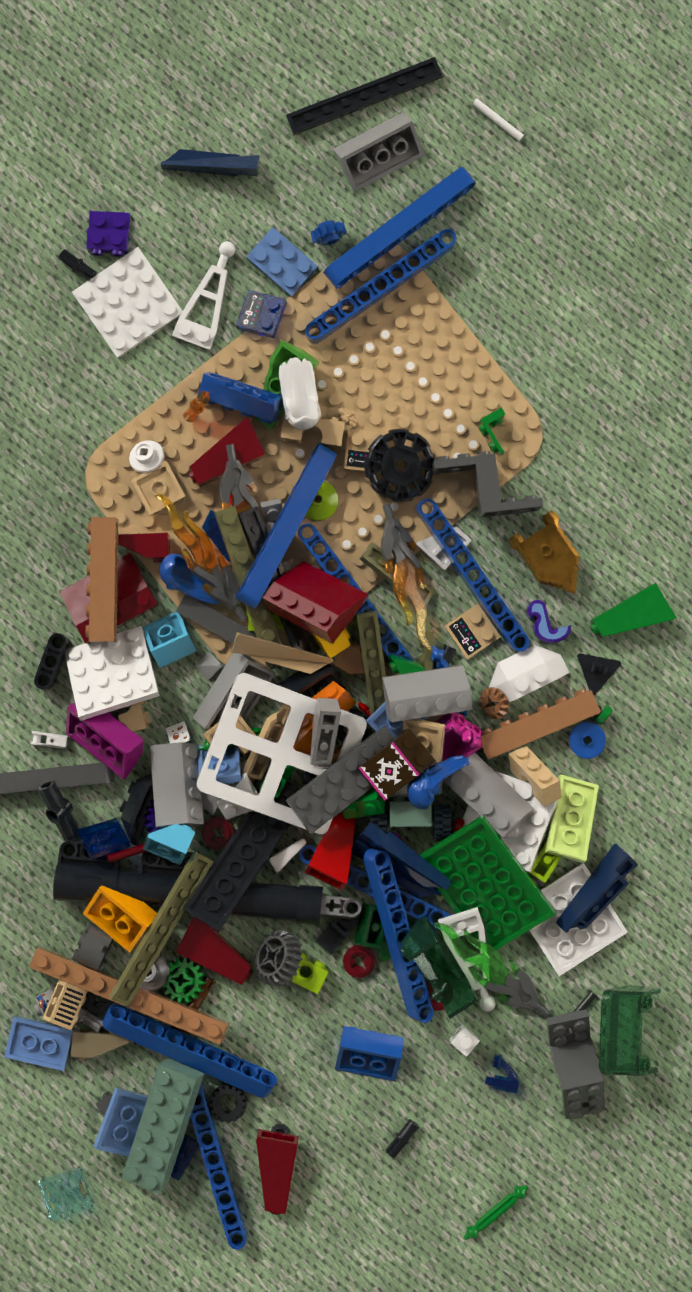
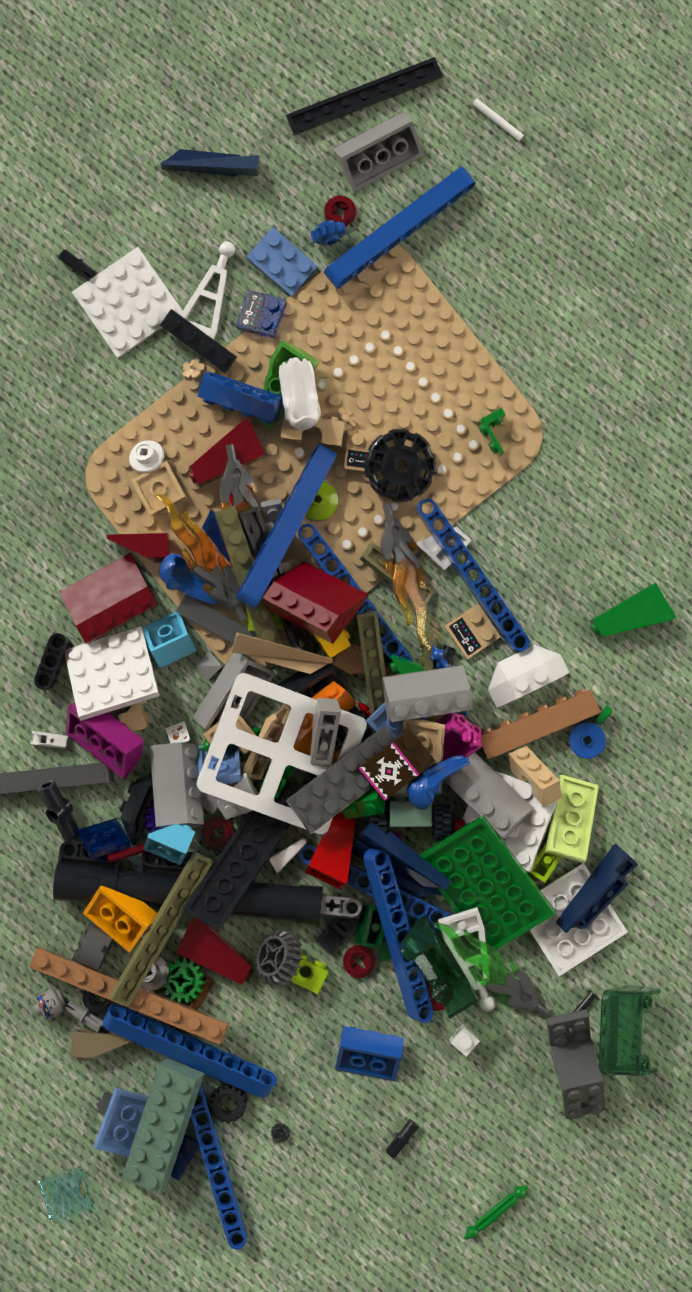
(39, 1043): medium blue plate -> none
(65, 1005): tan brick -> none
(103, 579): medium nougat brick -> none
(108, 233): dark purple plate -> none
(193, 369): none -> tan plant
(197, 406): clear orange axle -> none
(198, 341): none -> black plate
(276, 1165): dark red slope -> none
(344, 203): none -> dark red gear
(385, 277): blue beam -> none
(486, 484): dark grey bracket -> none
(495, 695): medium nougat gear -> none
(501, 1083): clear blue plant -> none
(542, 627): animal -> none
(549, 554): pearl gold shield -> none
(597, 670): black piece -> none

